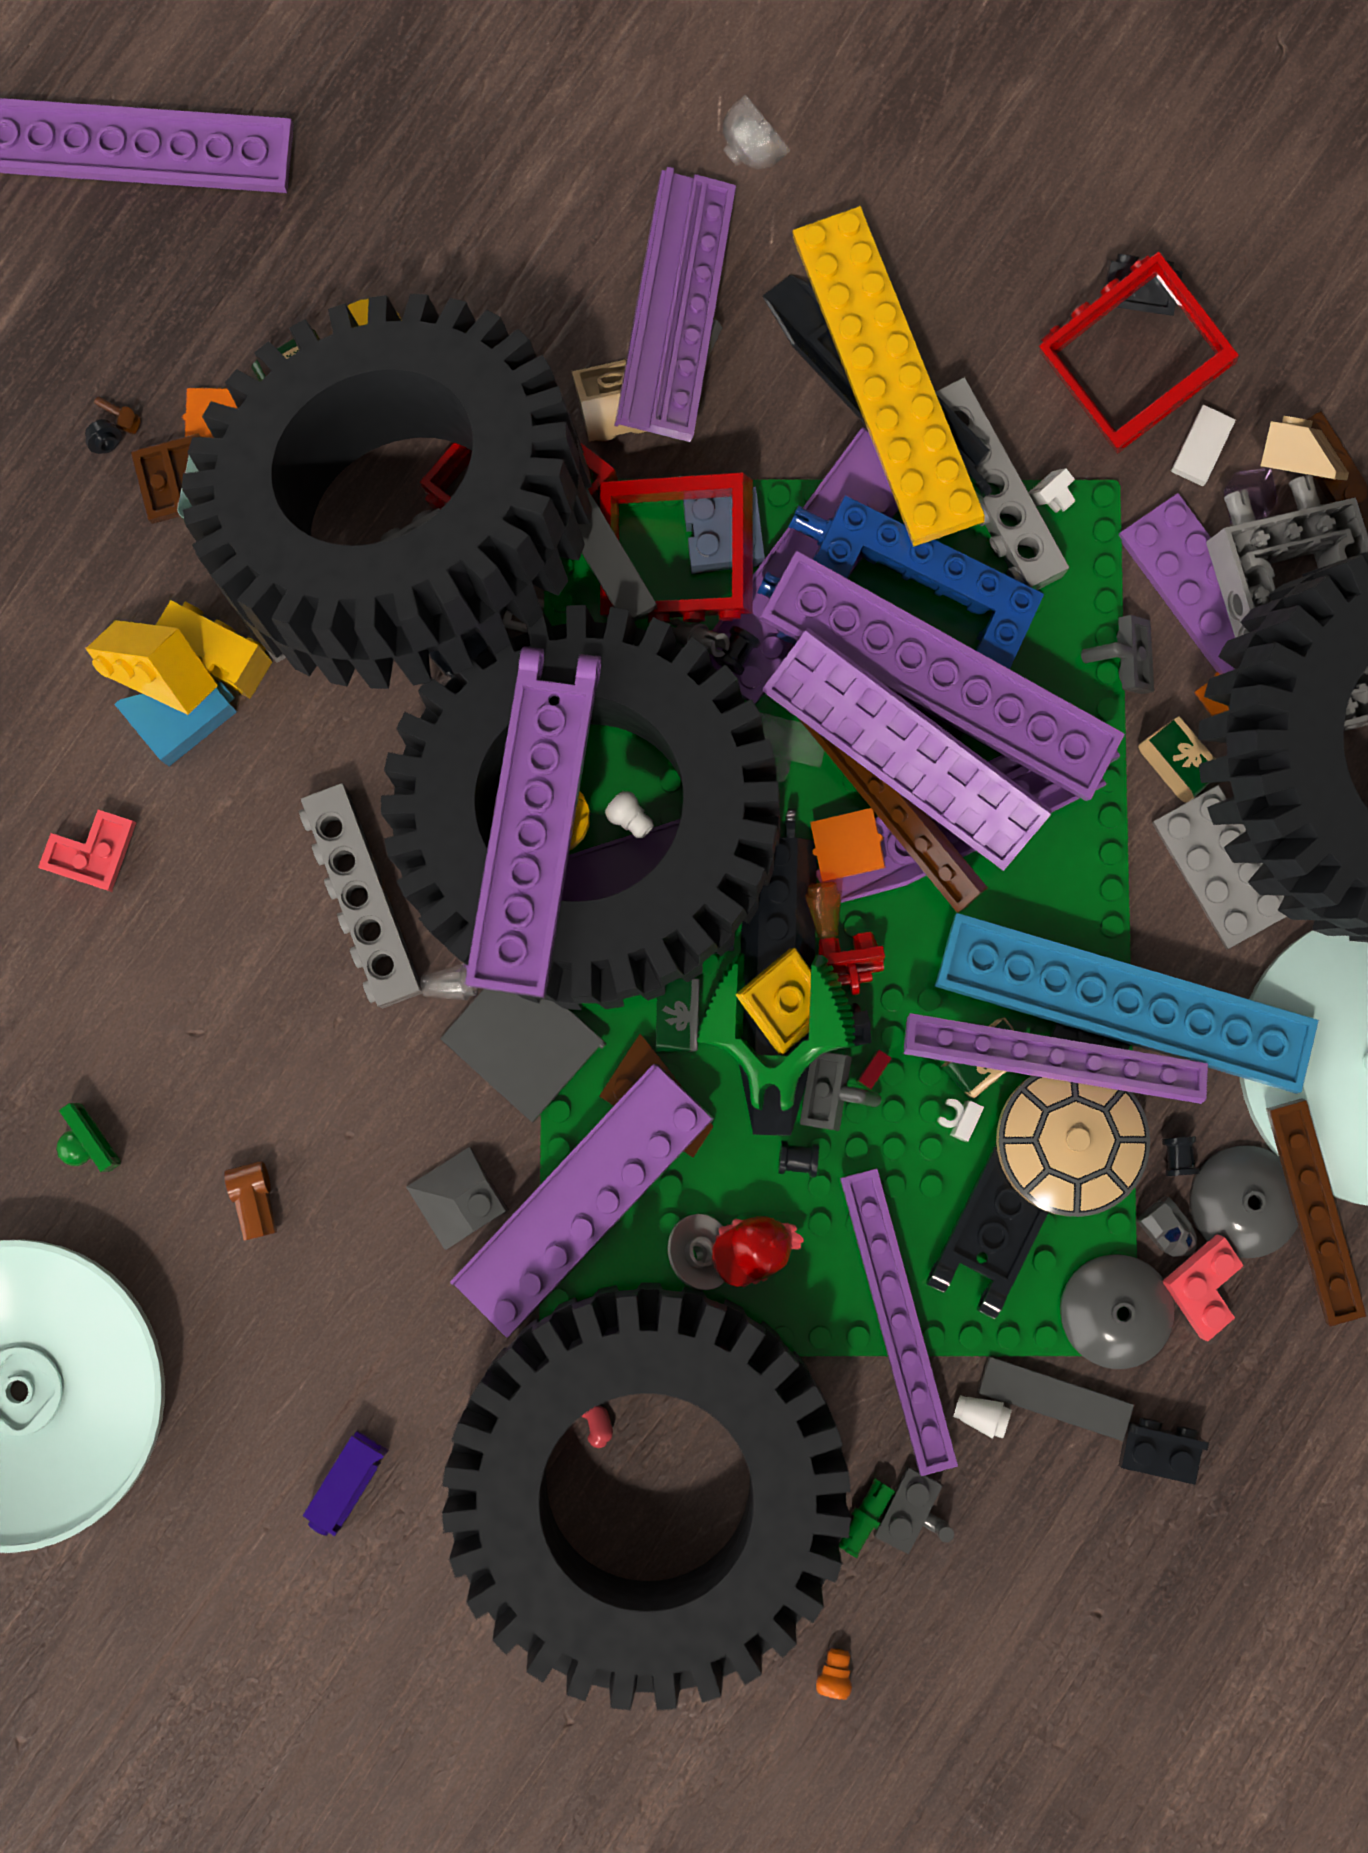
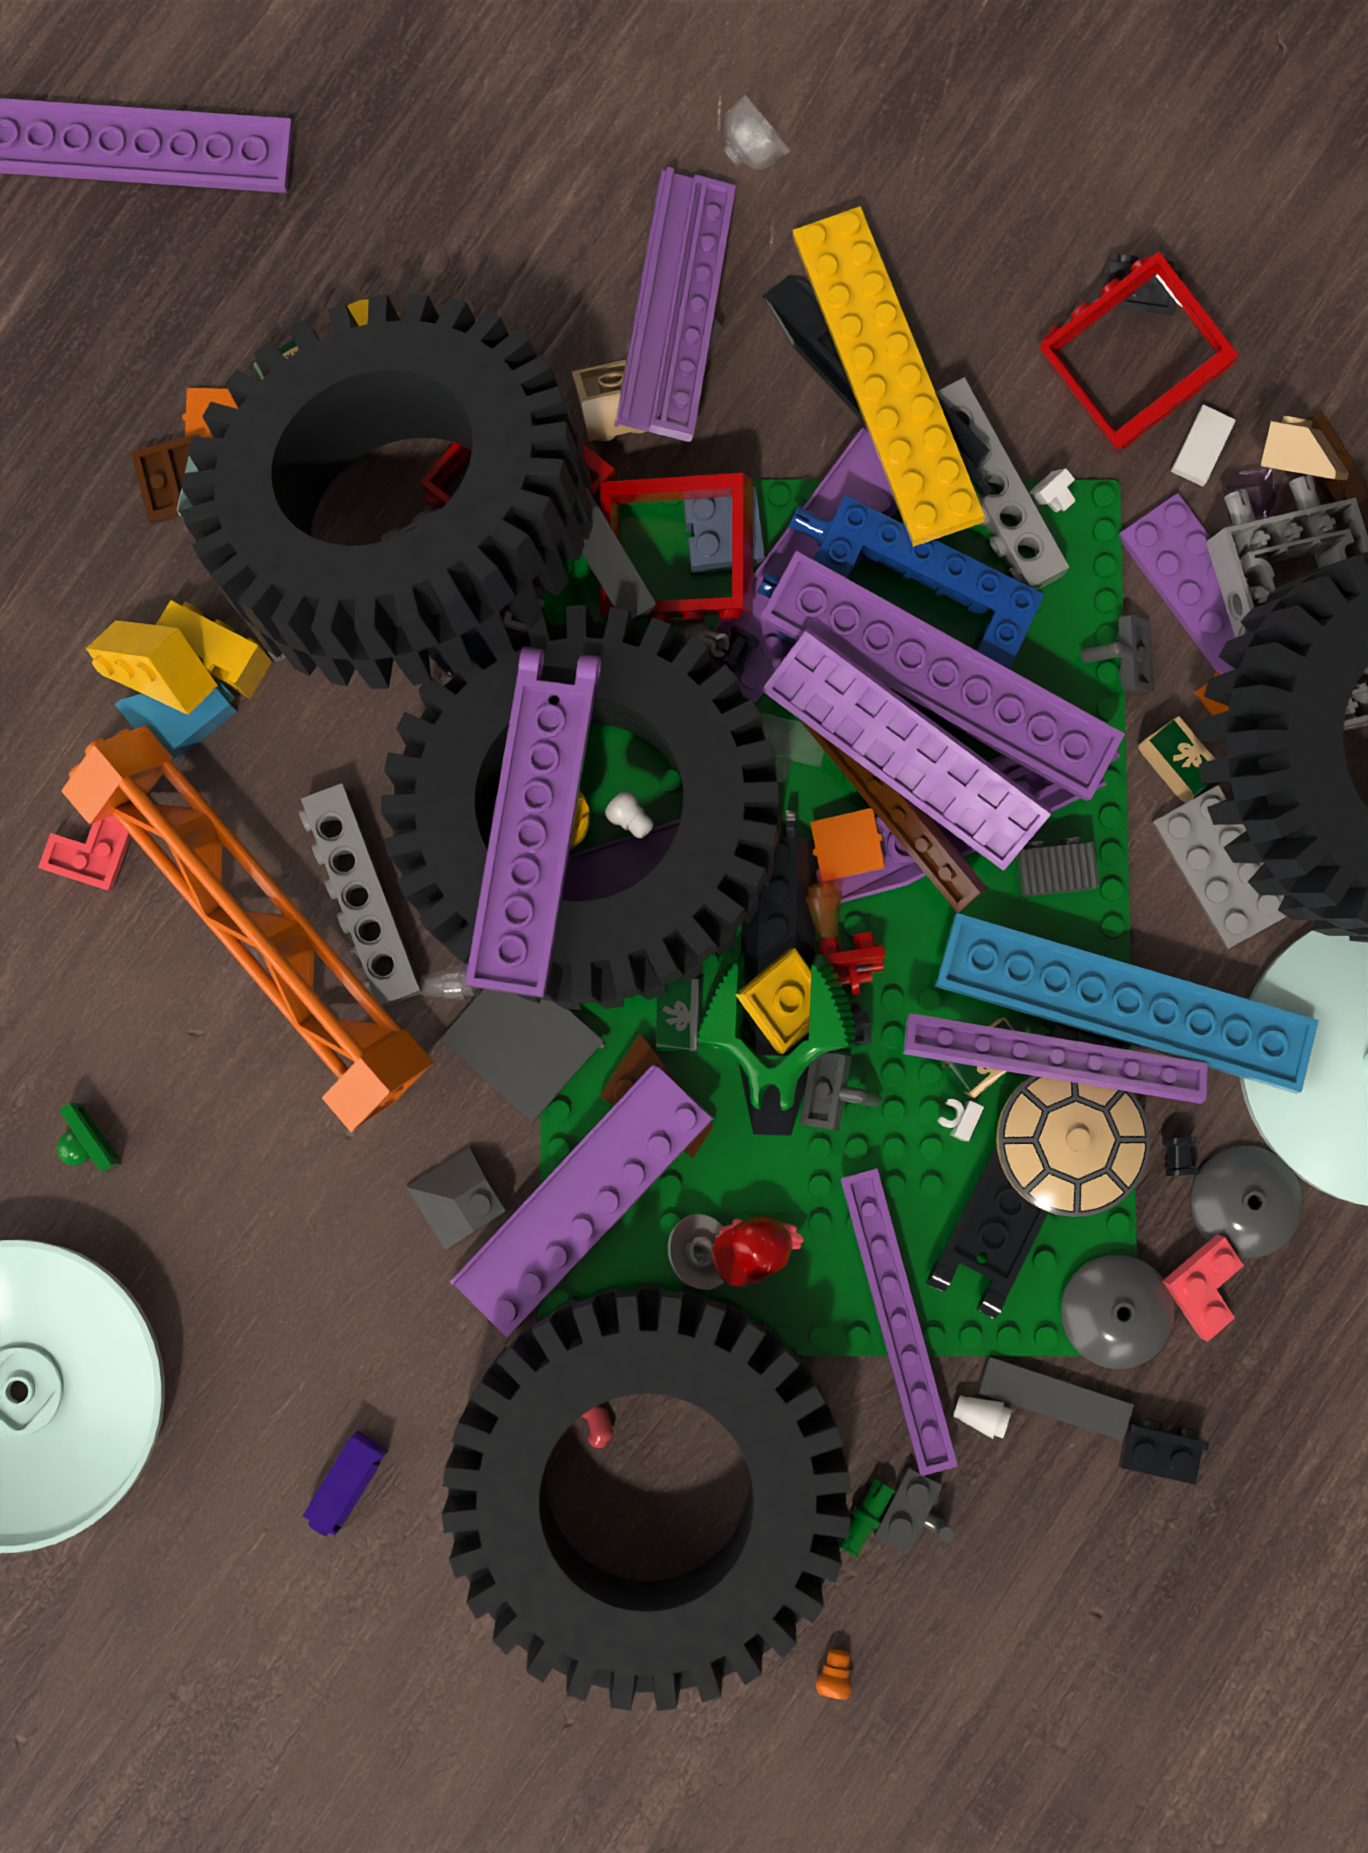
(102, 436): black plate -> none
(116, 783): none -> orange piece
(127, 419): reddish brown hand -> none
(250, 1190): dark orange piece -> none
(798, 1159): black bush -> none
(873, 1069): dark red tile -> none
(1056, 868): none -> dark grey brick
(1168, 1228): dark grey rock -> none
(1316, 1212): reddish brown plate -> none

